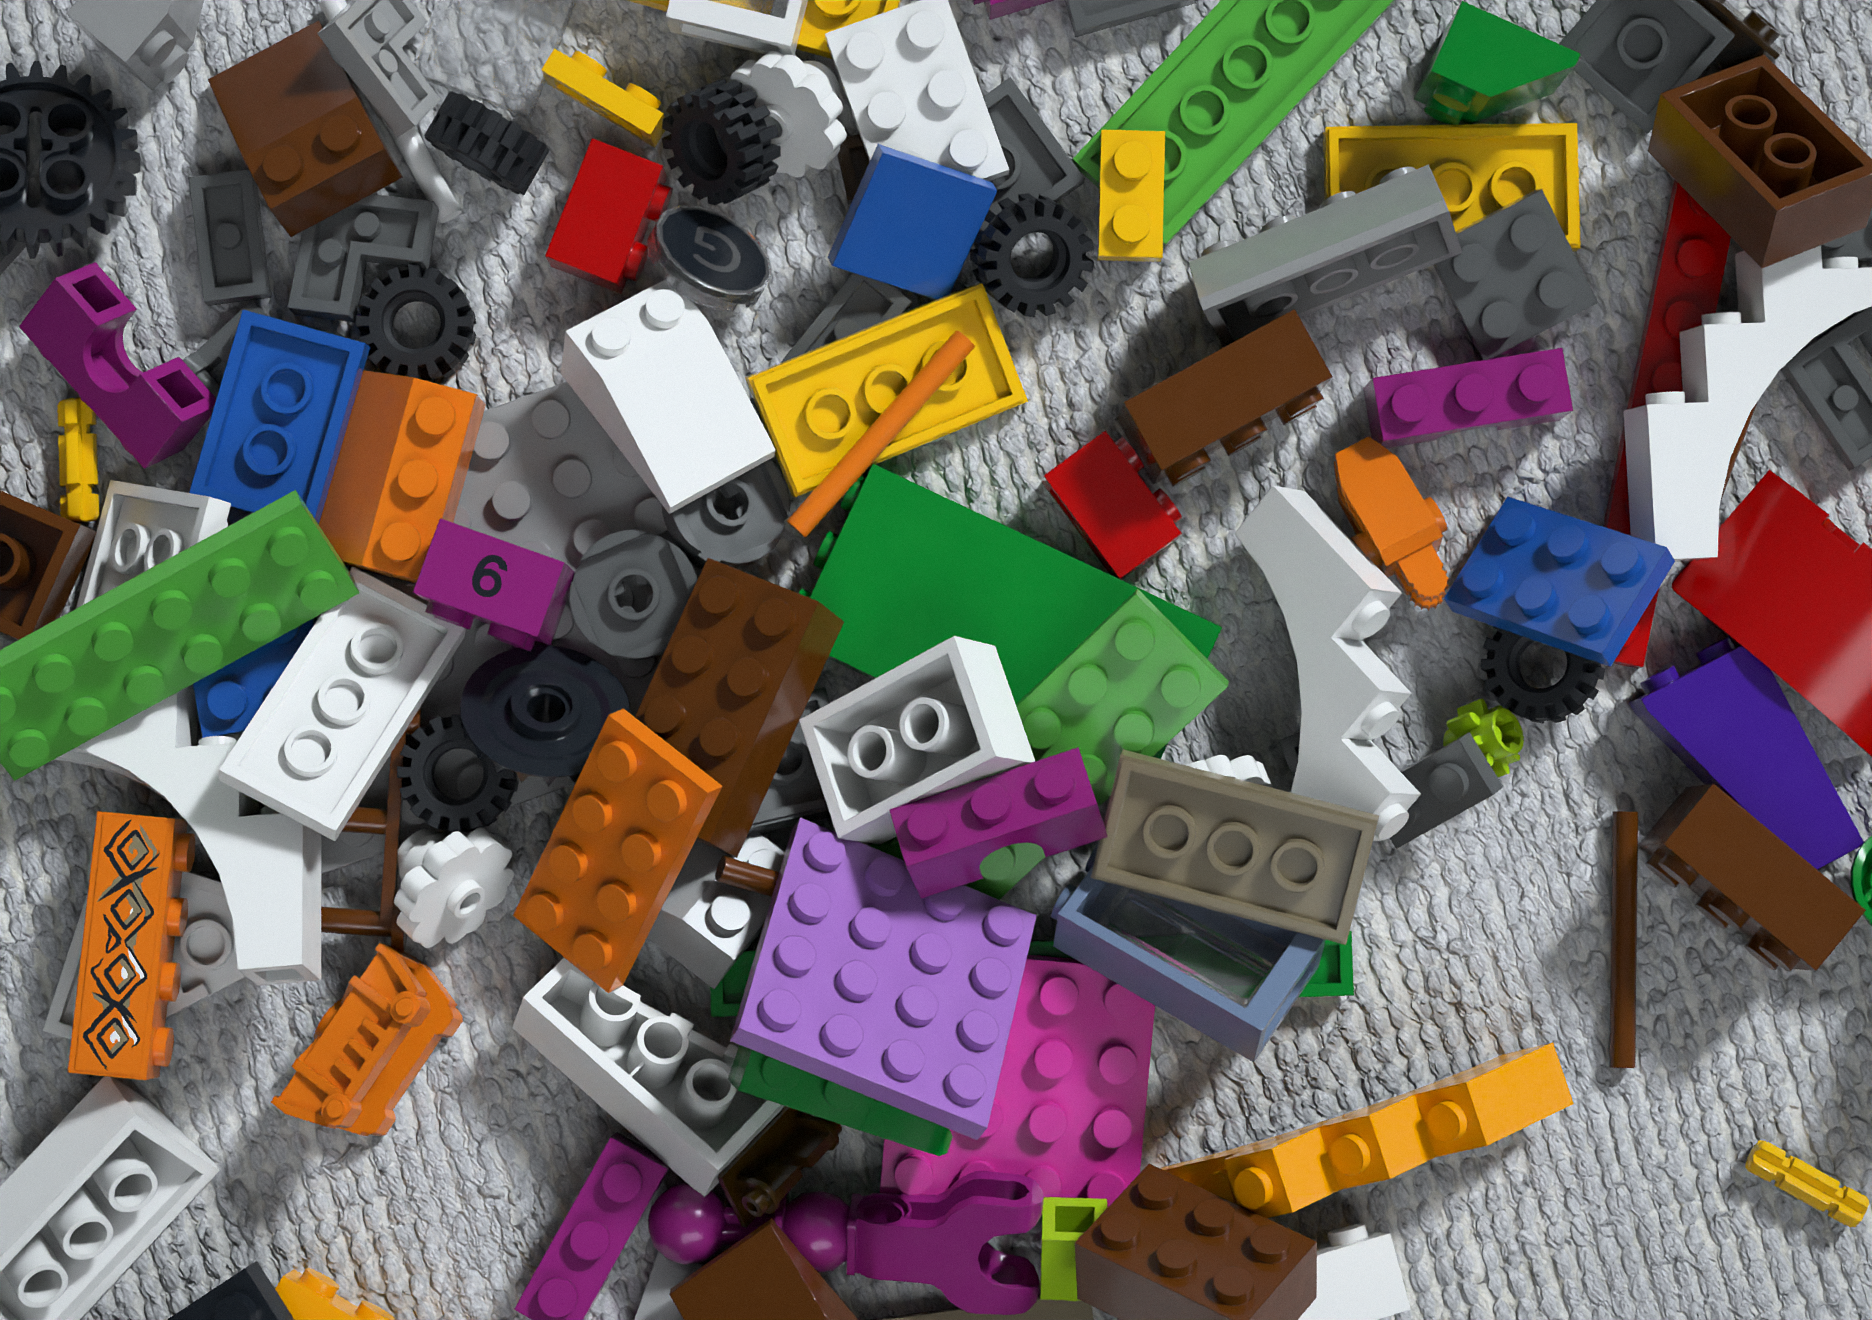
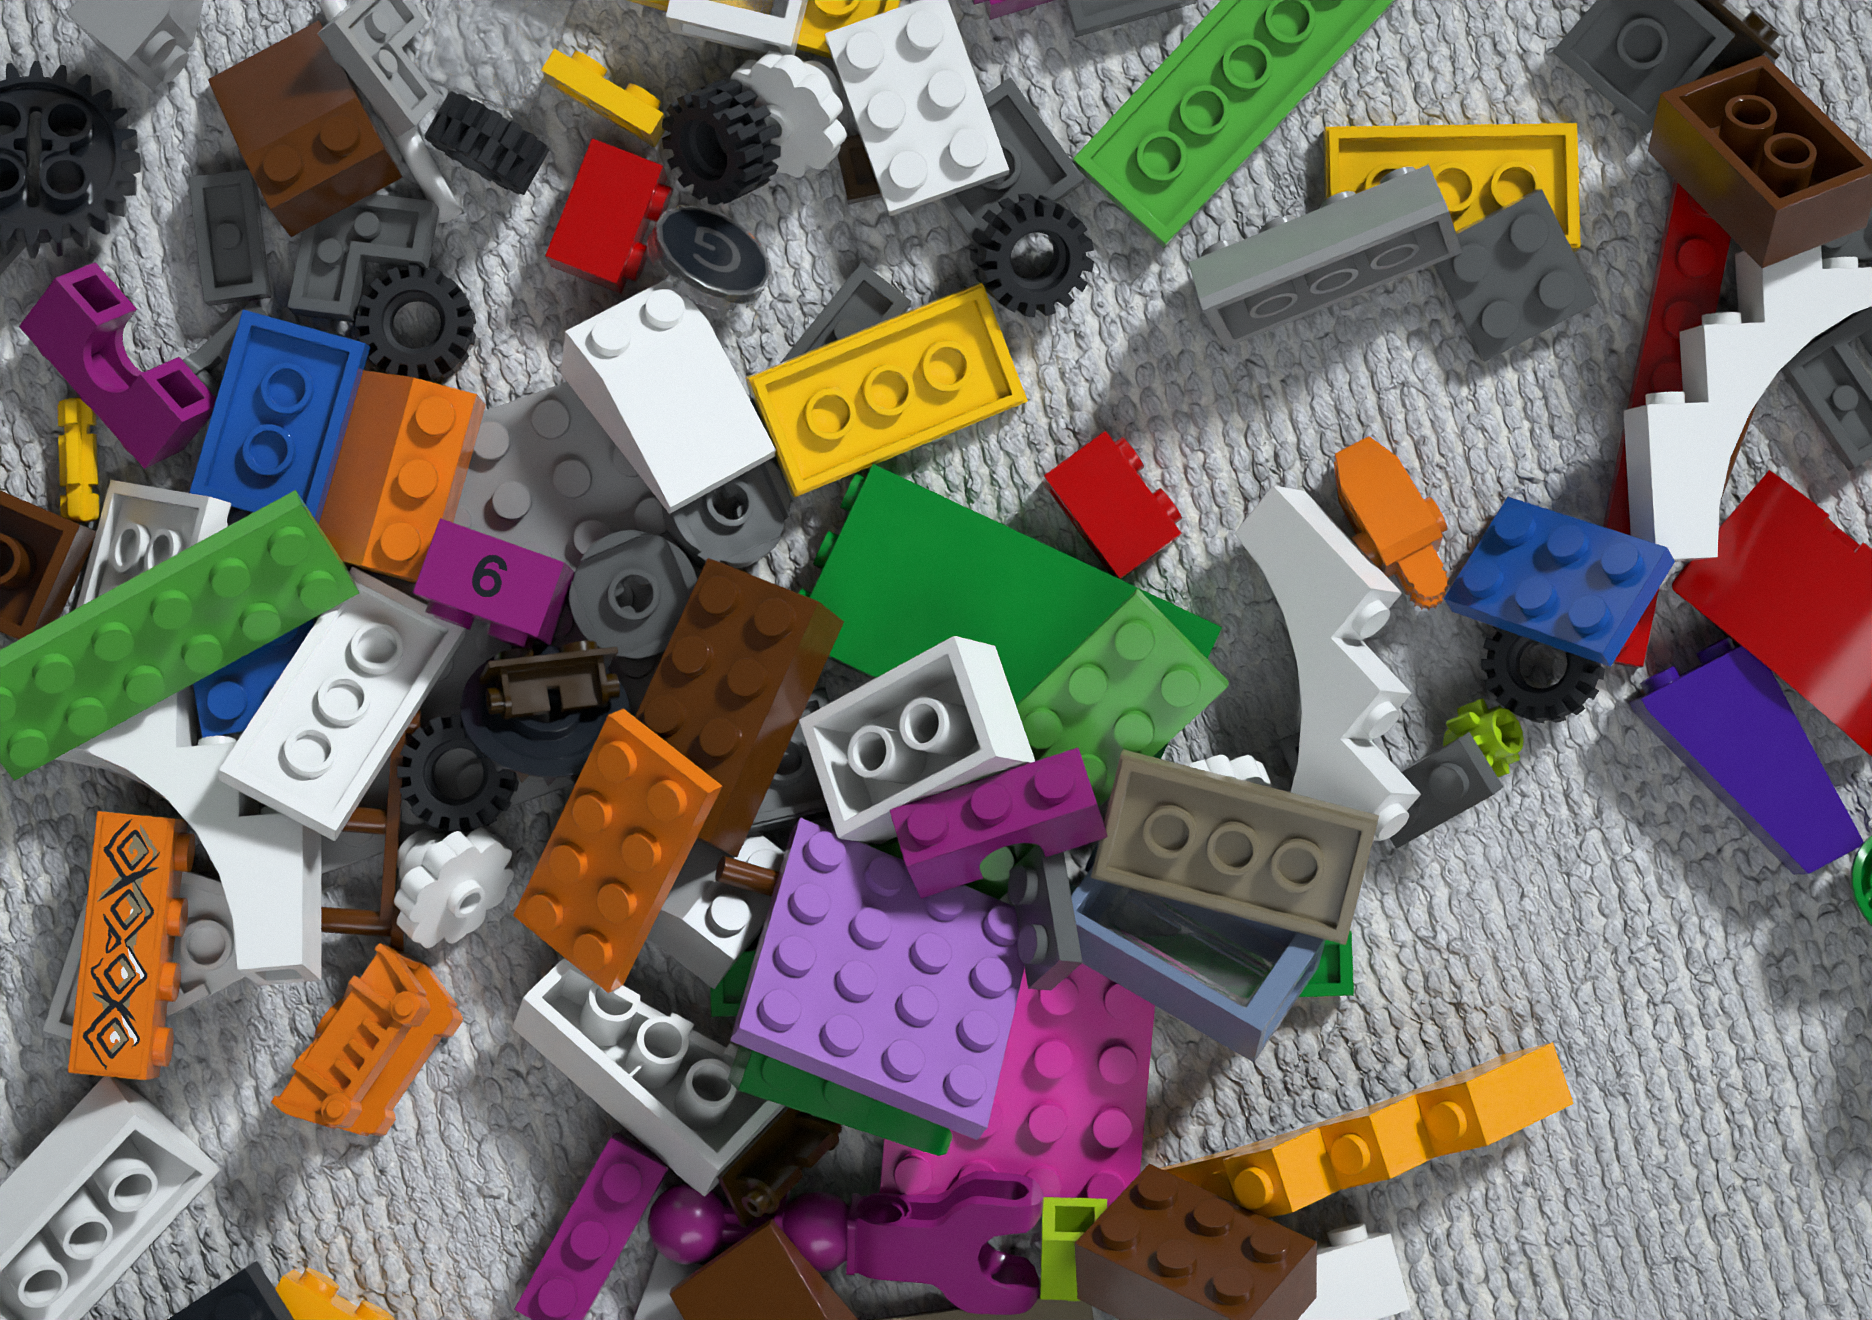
(525, 678): none -> dark brown hinge
(880, 433): orange bar -> none
(911, 223): blue tile -> none
(1044, 918): none -> dark grey plate
(1131, 195): yellow plate -> none
(1225, 400): reddish brown brick -> none
(1468, 397): magenta arch -> none
(1489, 68): green slope -> none
(1623, 939): reddish brown bar -> none
(1749, 880): reddish brown brick -> none
(1807, 1183): yellow axle -> none

